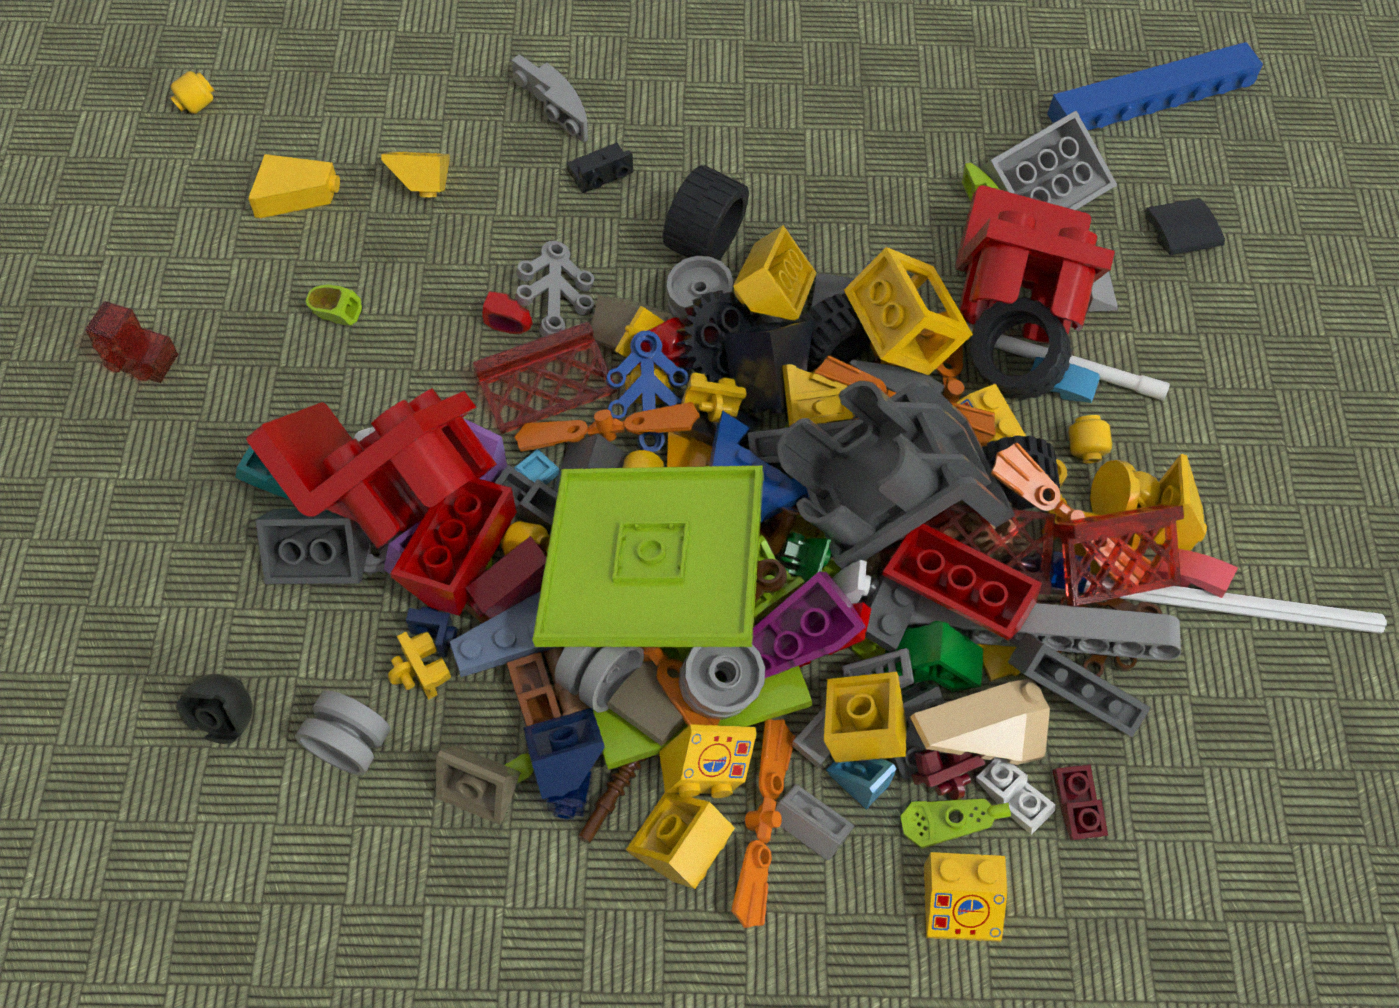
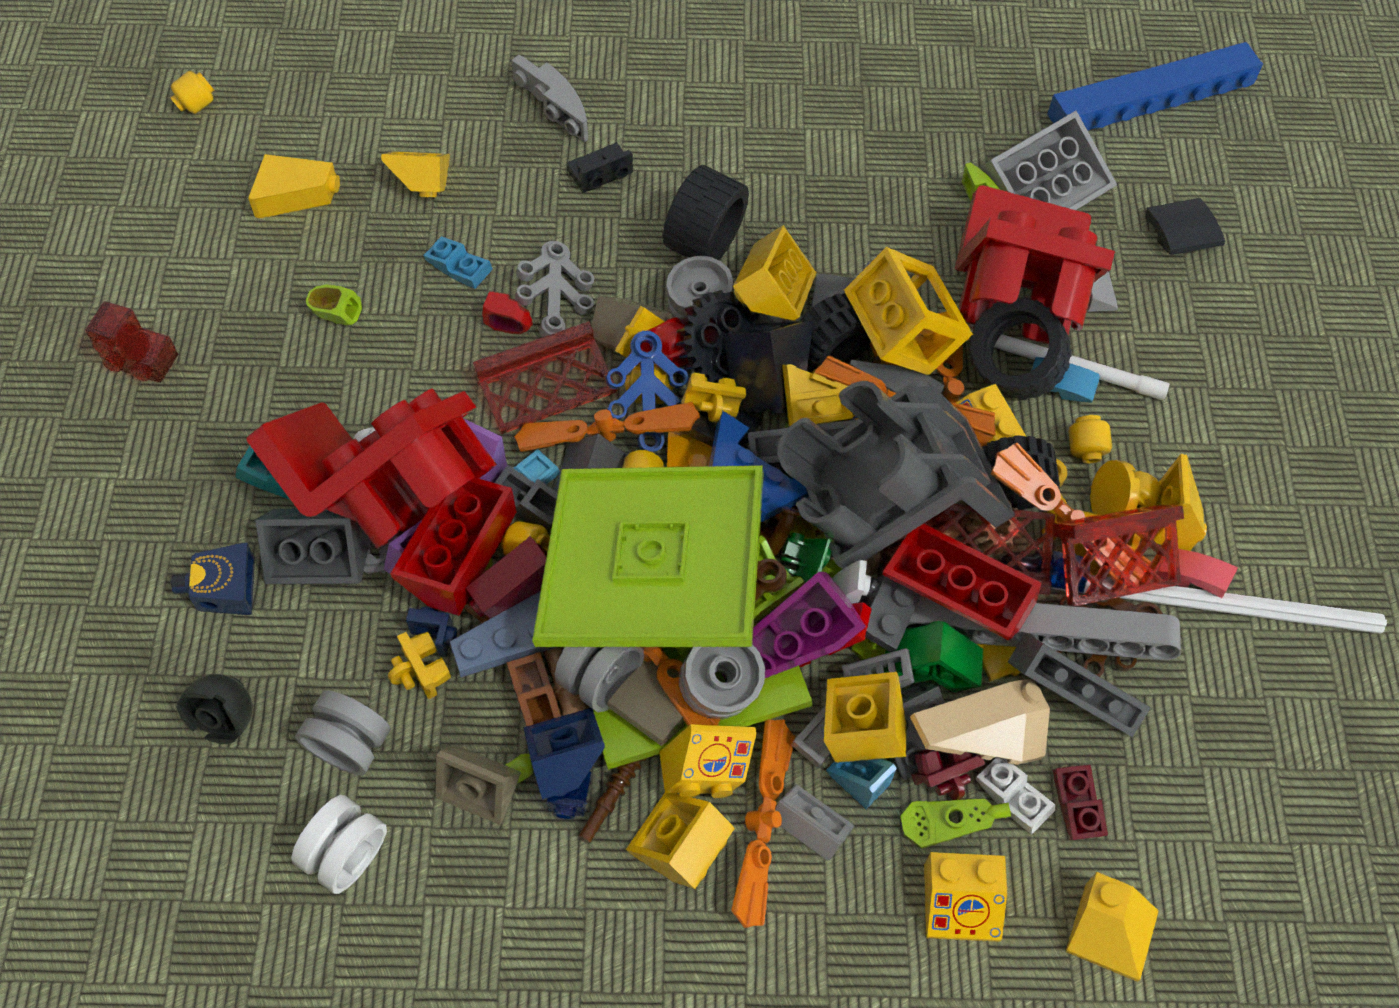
(219, 580): none -> dark blue torso
(338, 843): none -> white wheel
(455, 262): none -> dark azure slope
(1113, 926): none -> yellow slope

